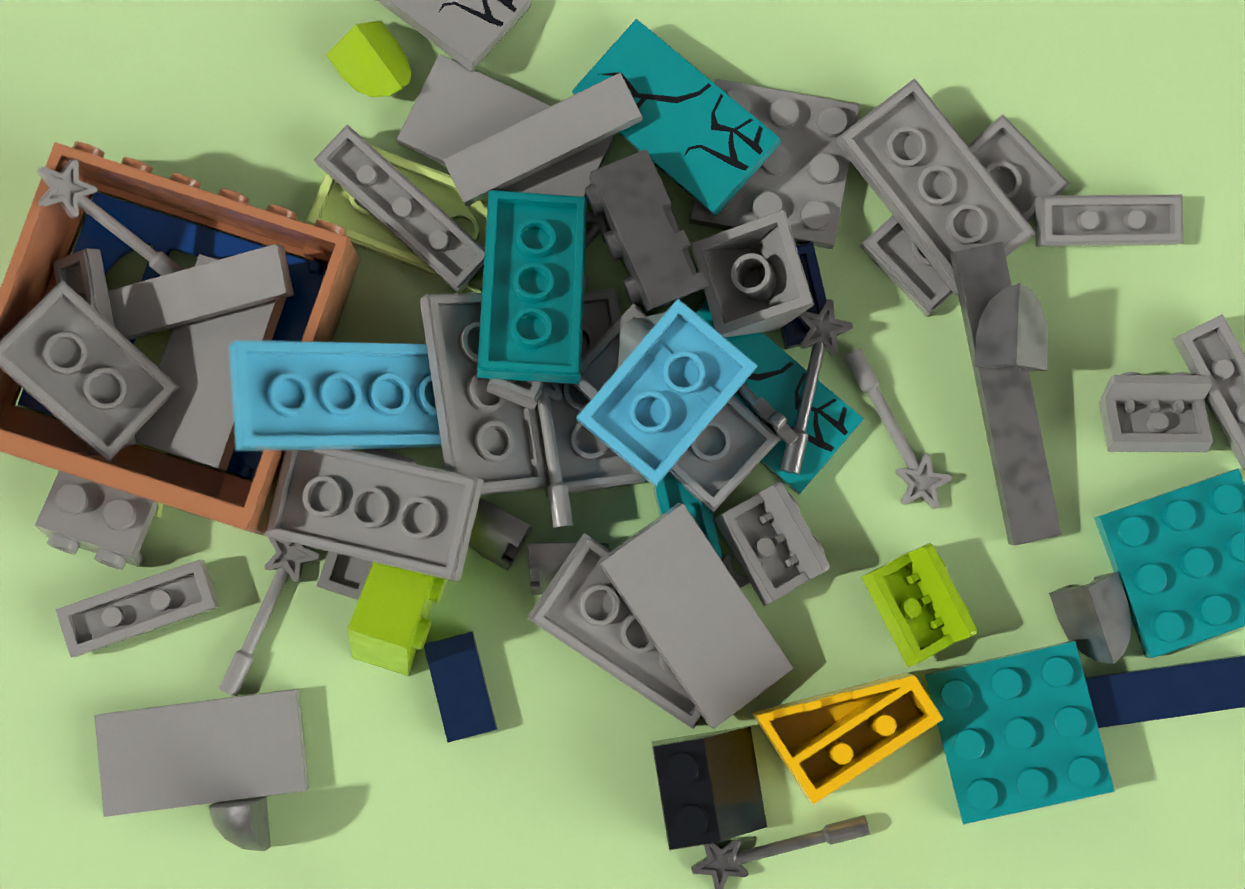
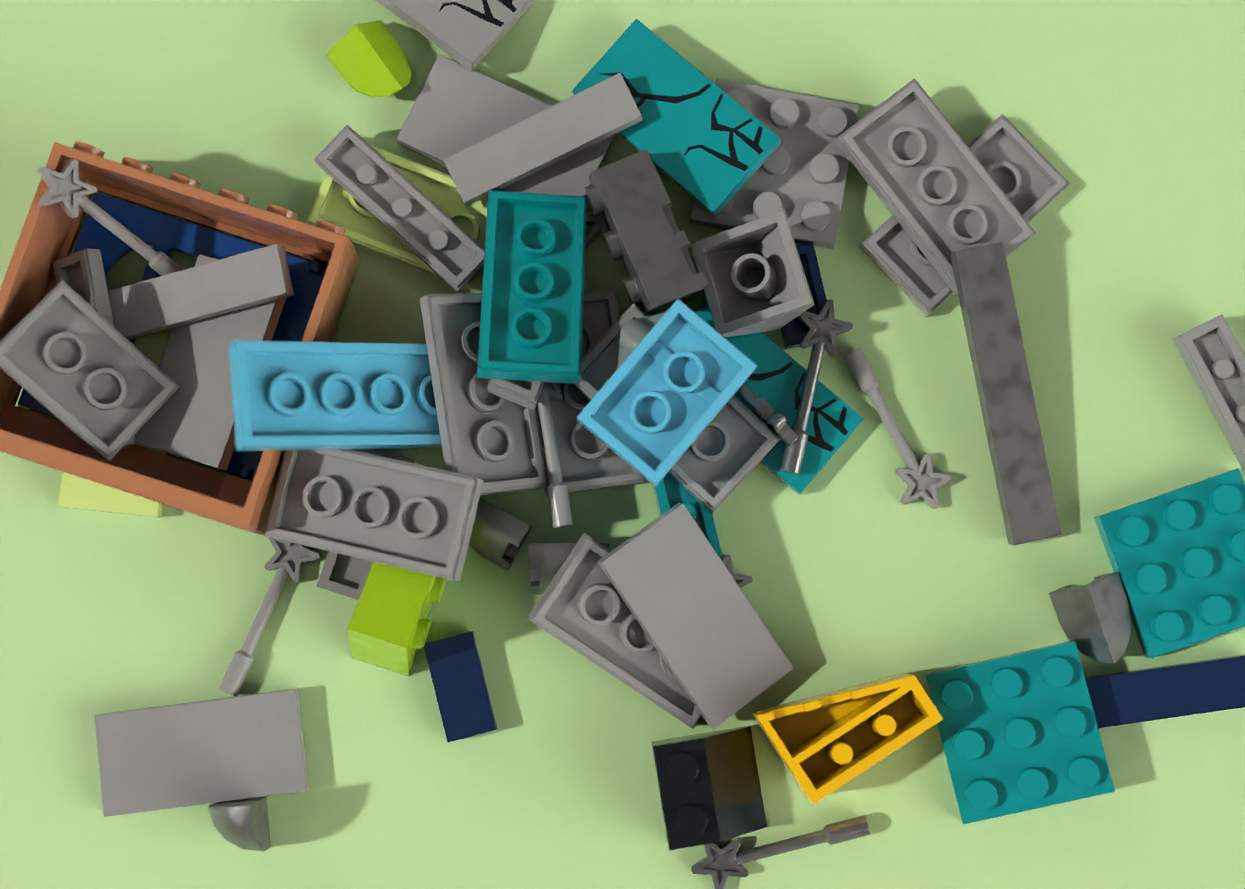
(96, 519): light grey bracket -> none
(137, 608): light grey plate -> none
(772, 543): light grey bracket -> none
(919, 604): lime bracket -> none
(1012, 331): flat silver brick -> none
(1108, 220): light grey tile -> none
(1156, 413): light grey bracket -> none

